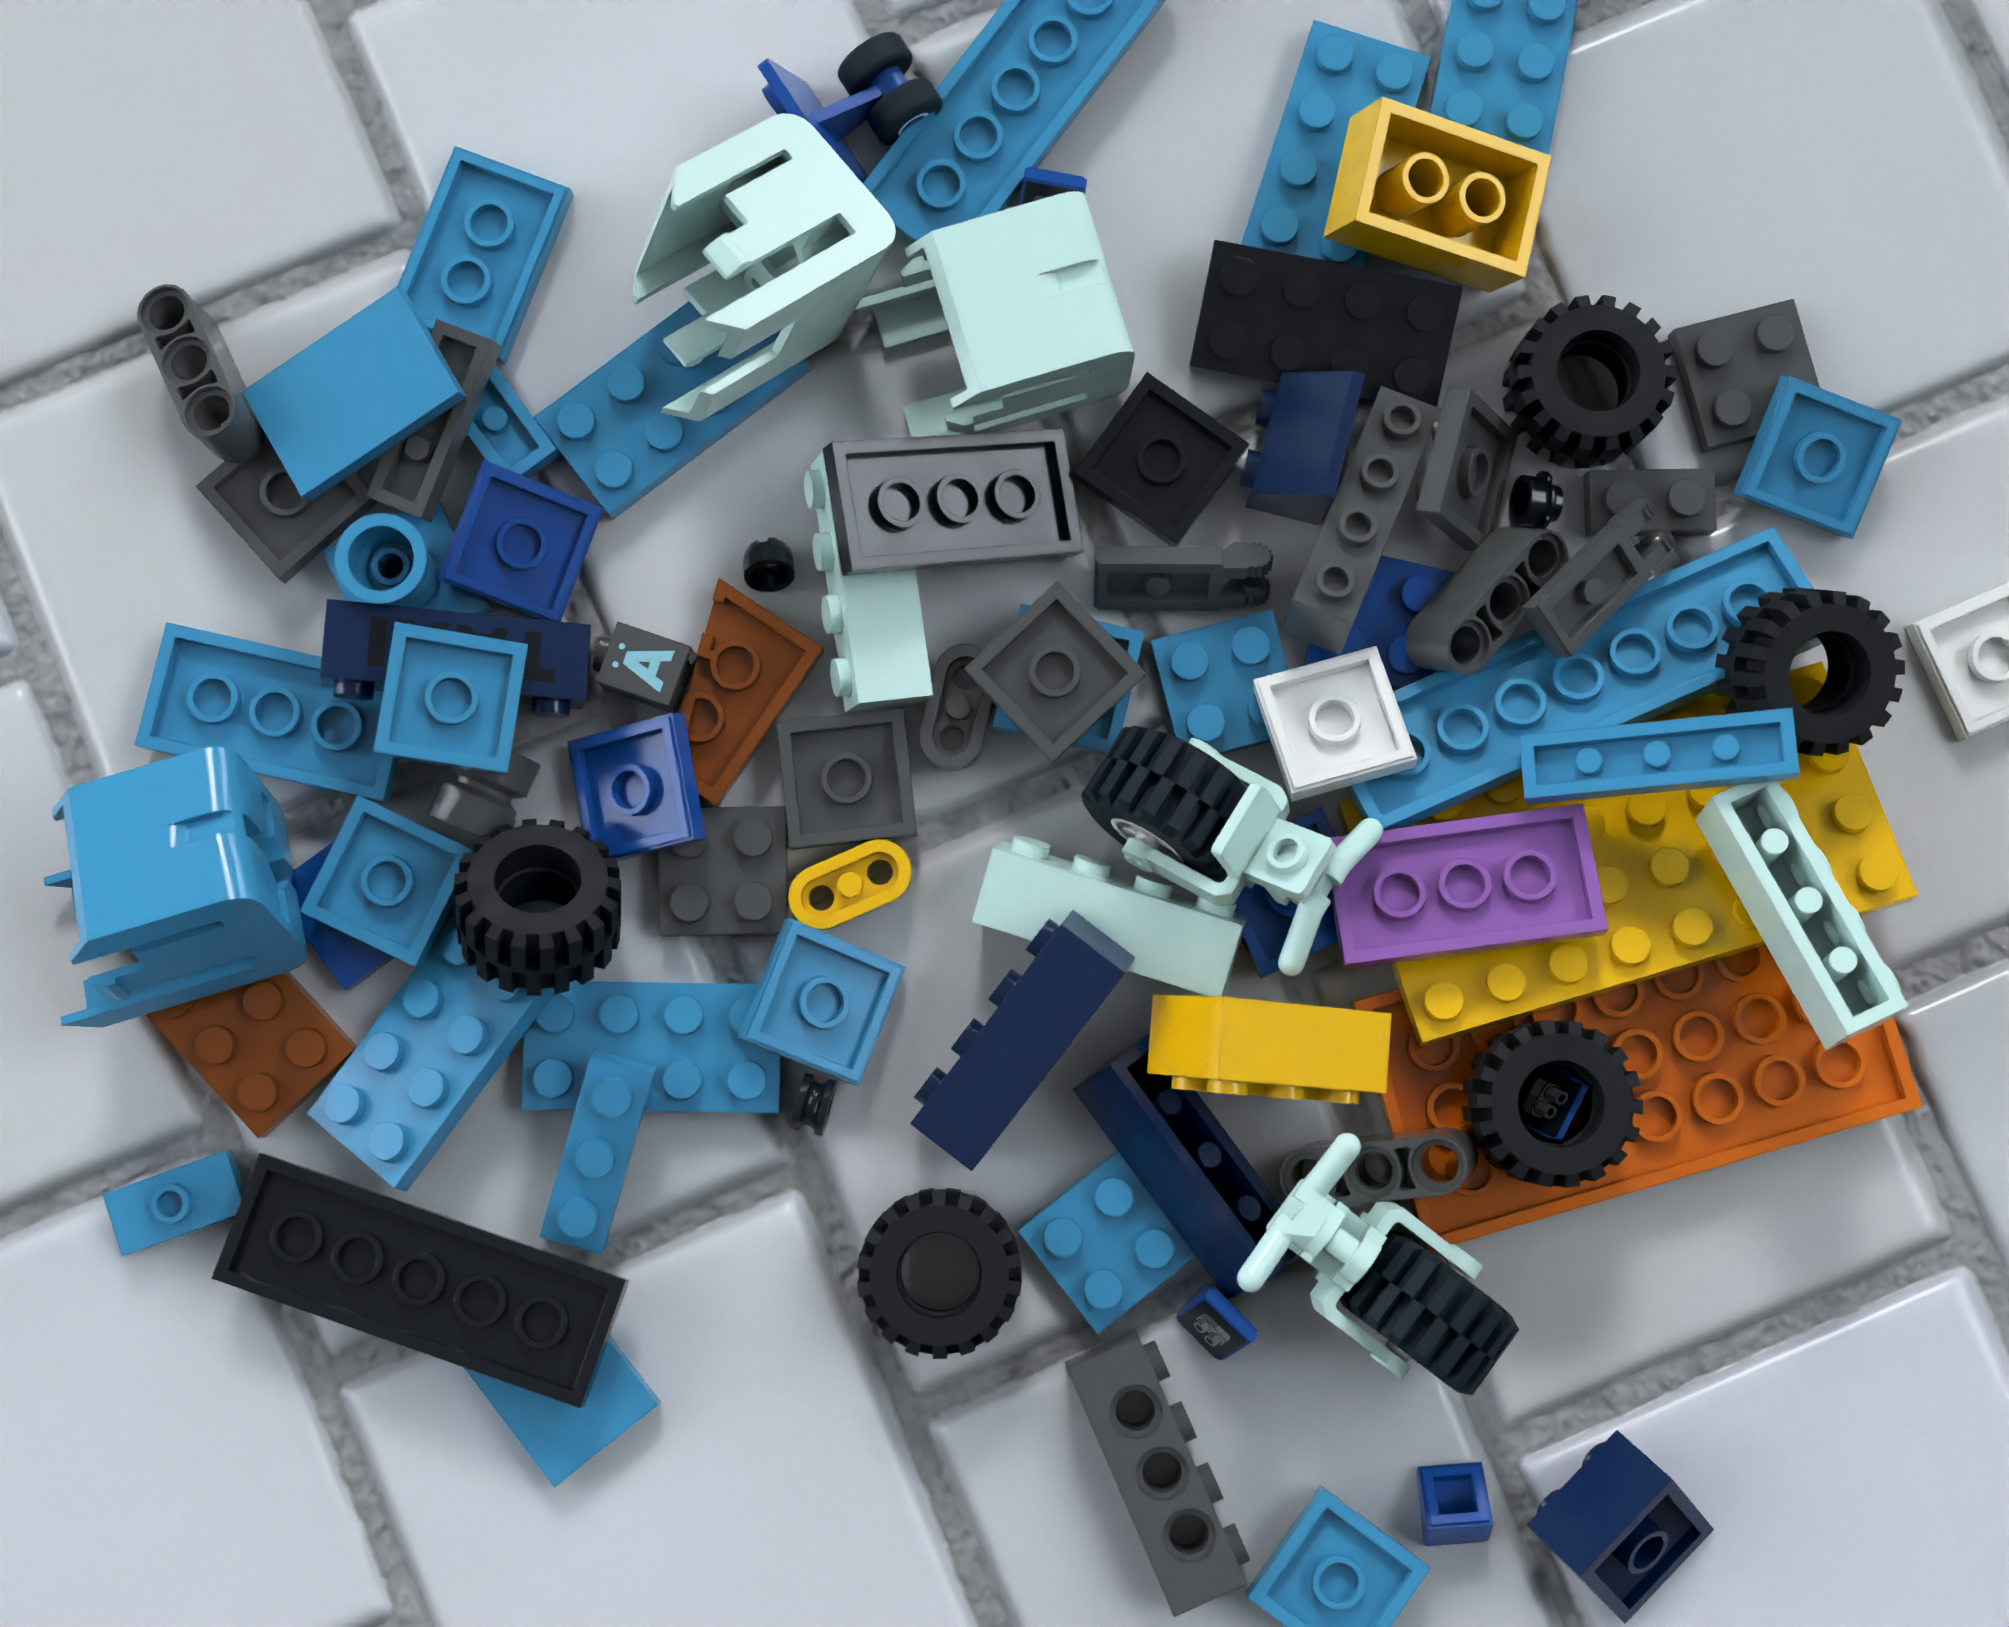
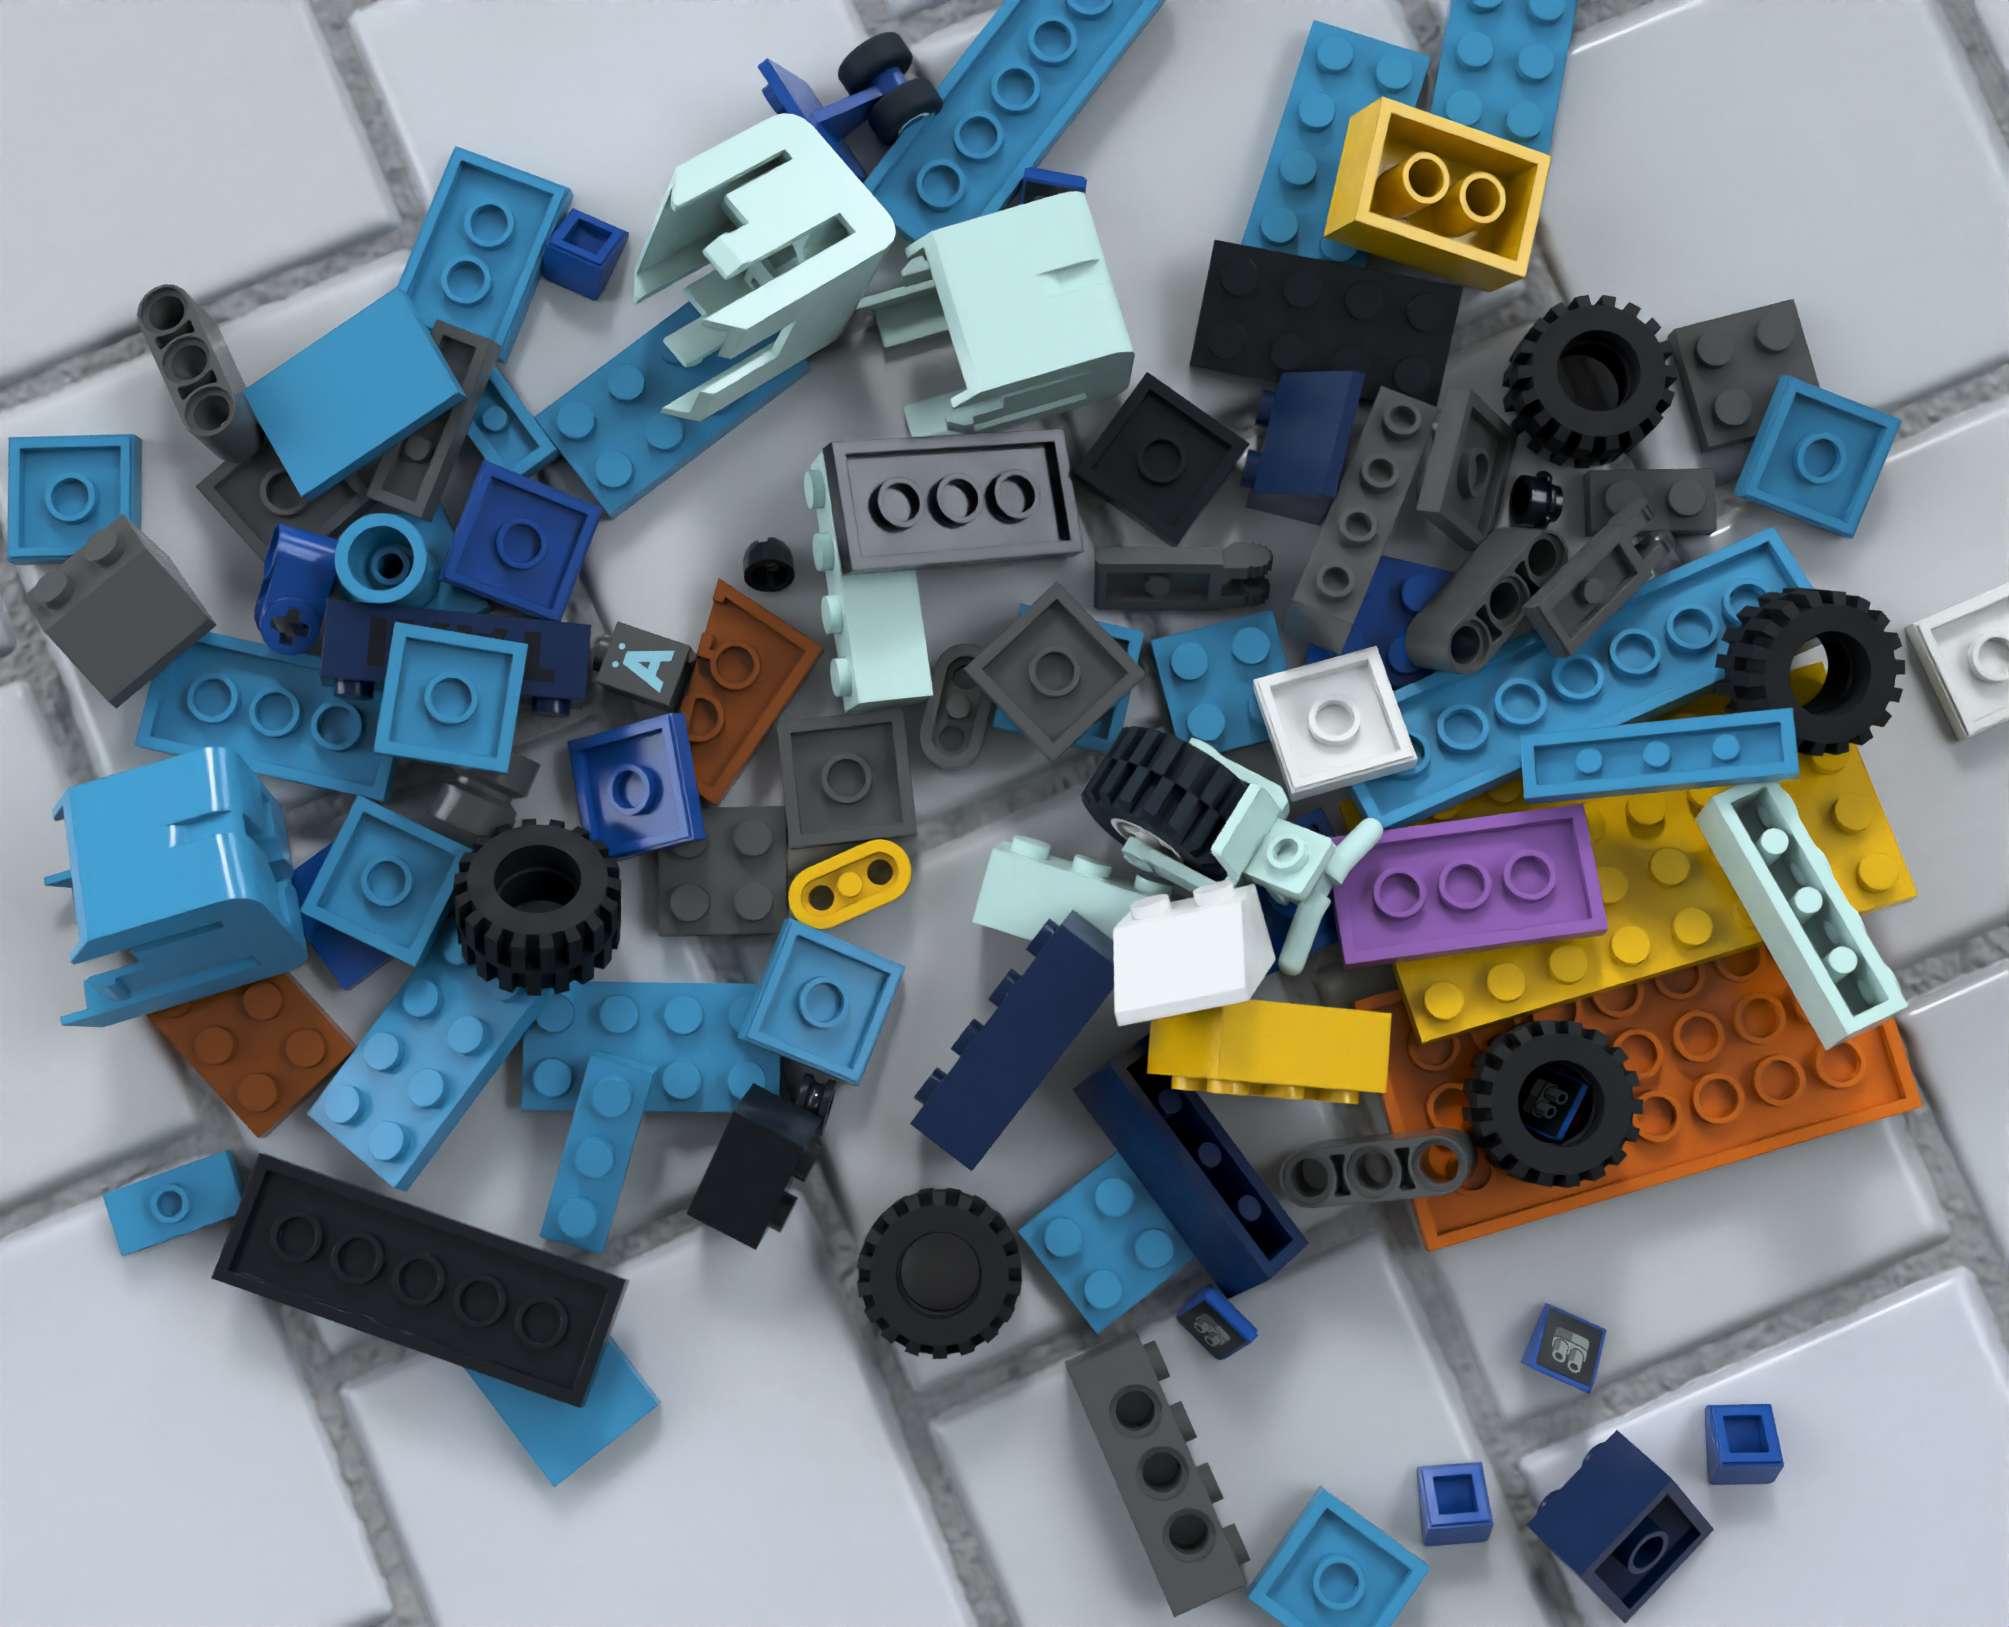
(68, 491): none -> dark azure tile
(119, 610): none -> dark grey slope
(295, 576): none -> blue piece
(583, 254): none -> blue slope
(754, 1167): none -> black brick
(1189, 952): none -> white slope
(1385, 1278): piece -> none
(1565, 1348): none -> slope
(1742, 1444): none -> blue slope

